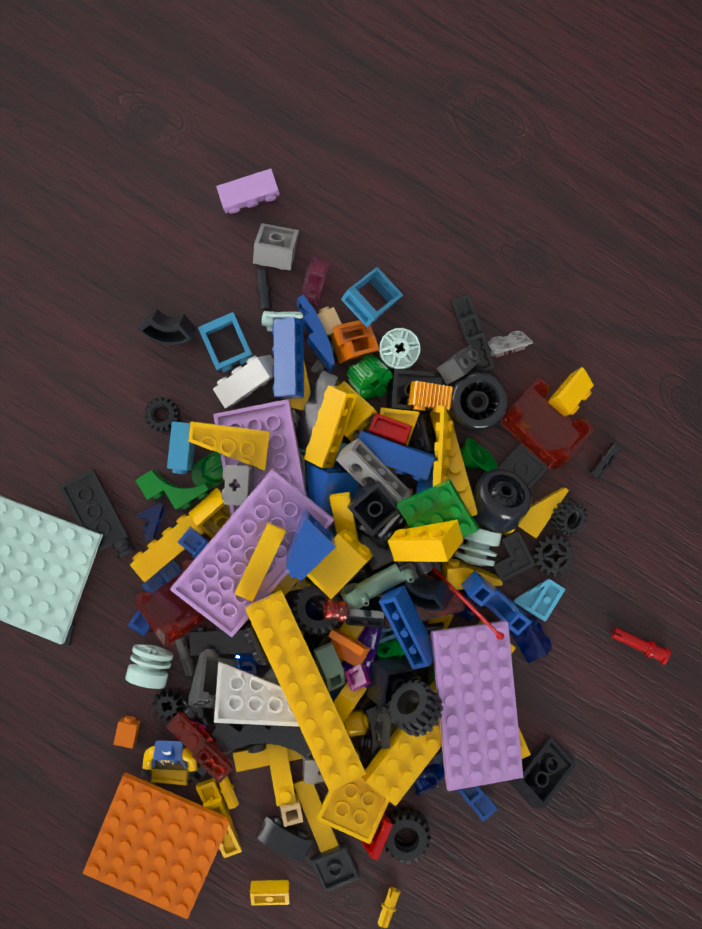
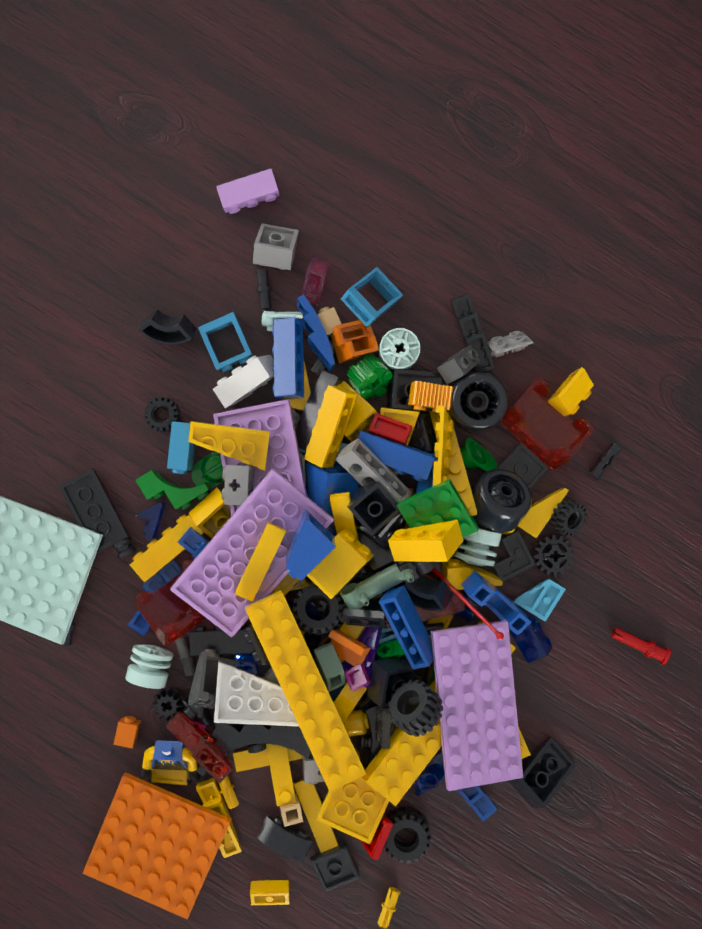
(335, 610): clear red wheel -> none

